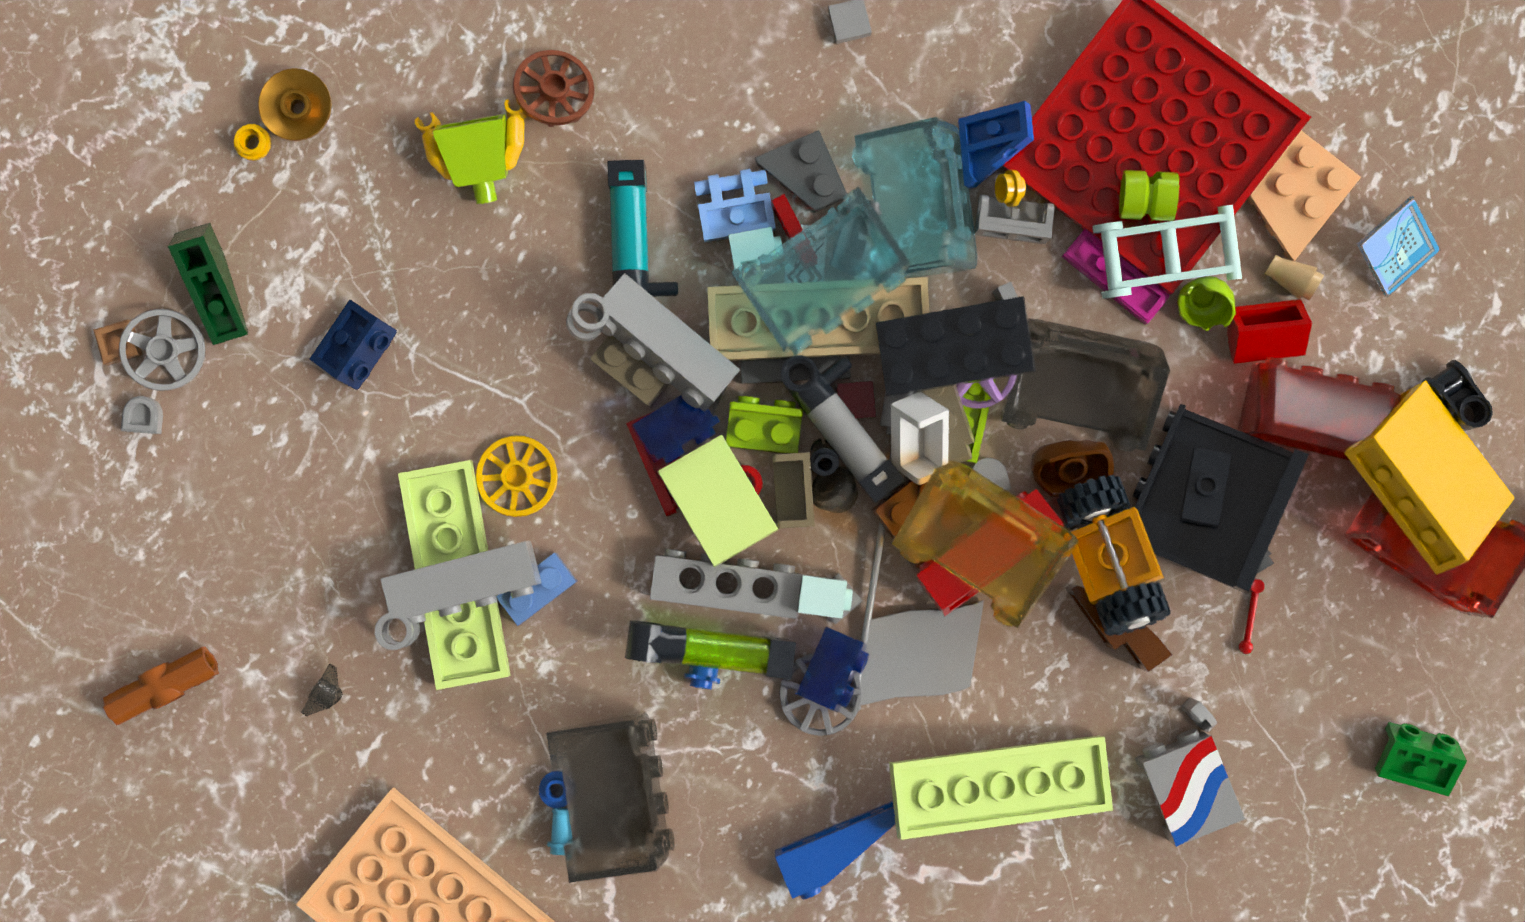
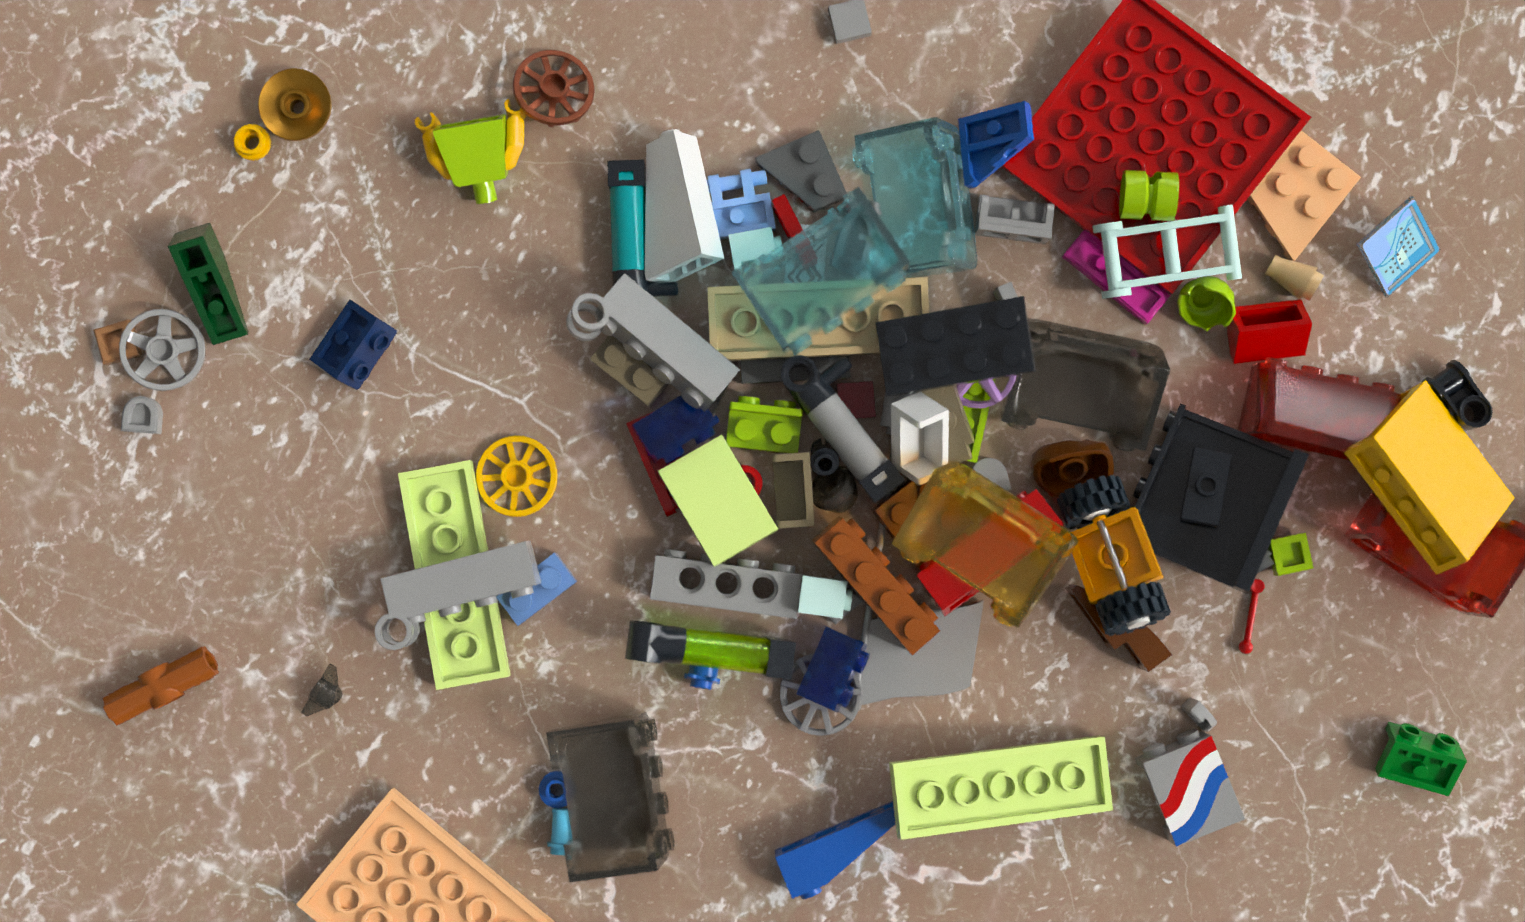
(678, 210): none -> white slope
(878, 588): none -> dark orange brick
(1010, 188): yellow plate -> none
(1290, 554): none -> lime plate

